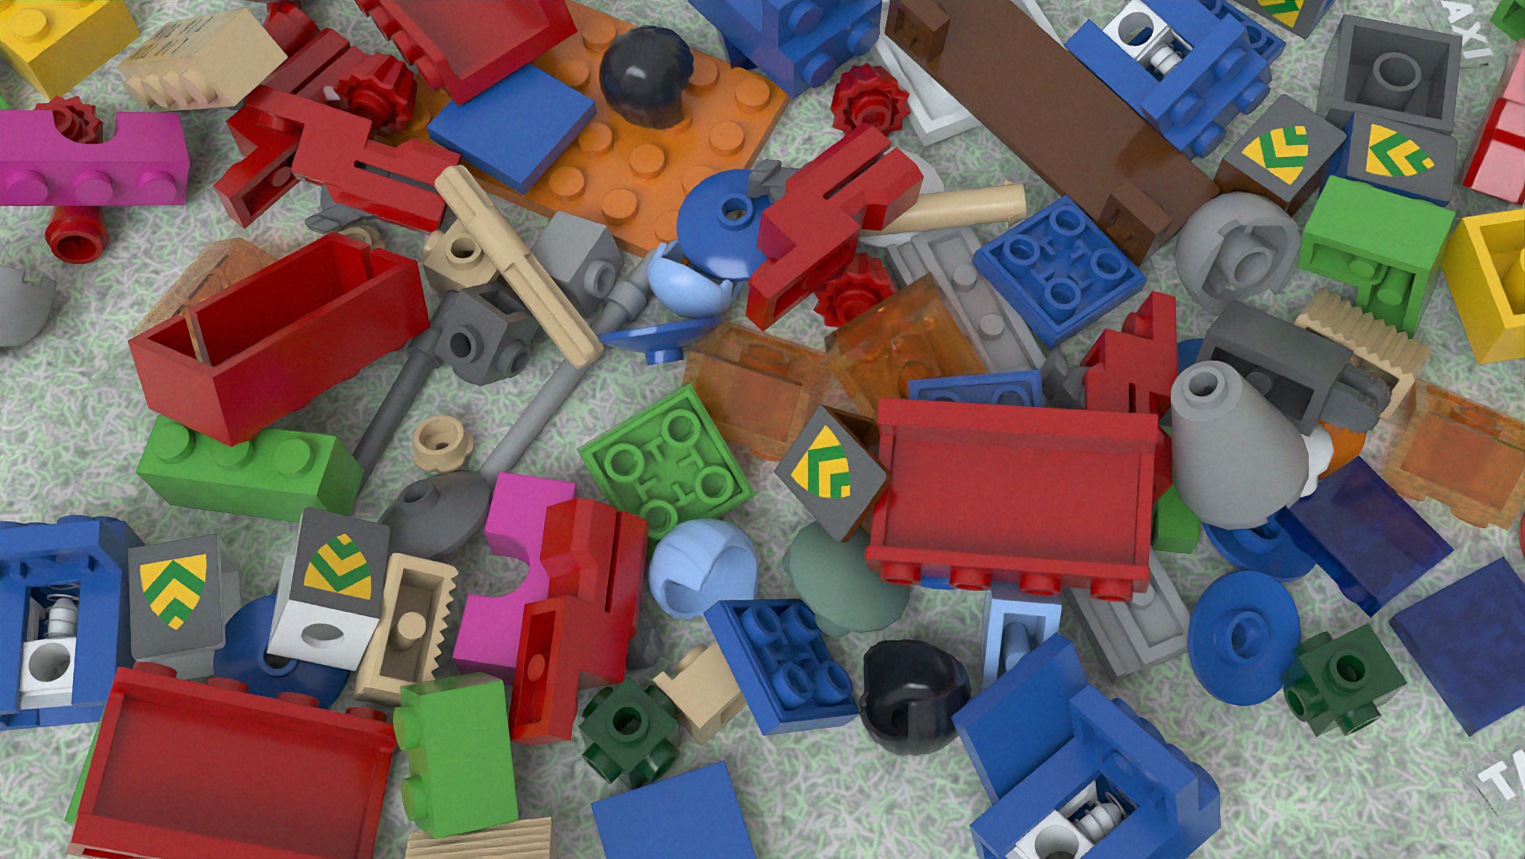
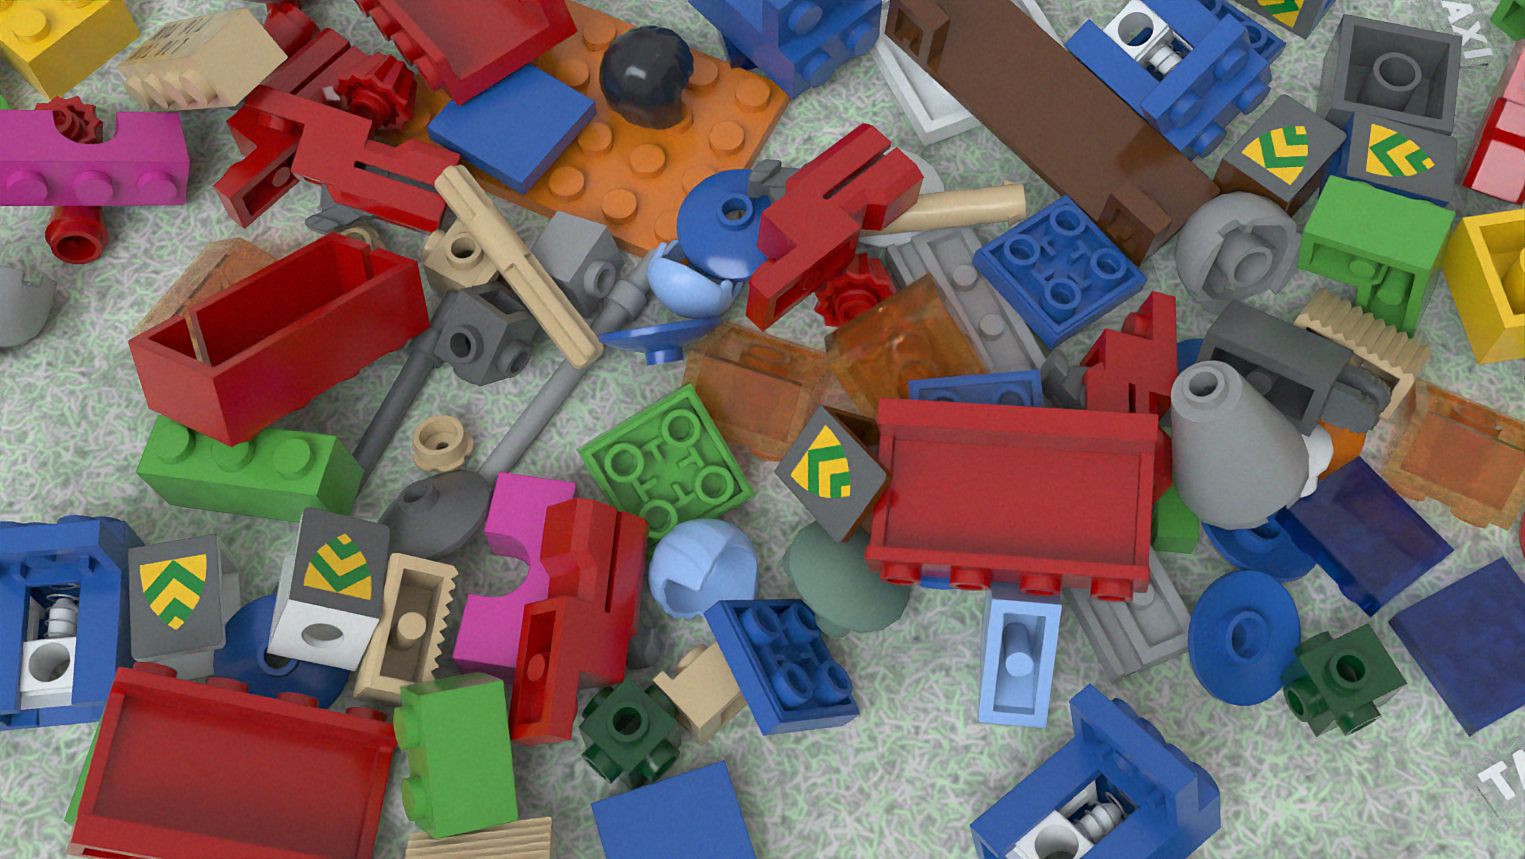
(869, 97): red piece -> none
(912, 696): black hair -> none
(1022, 716): blue tile -> none

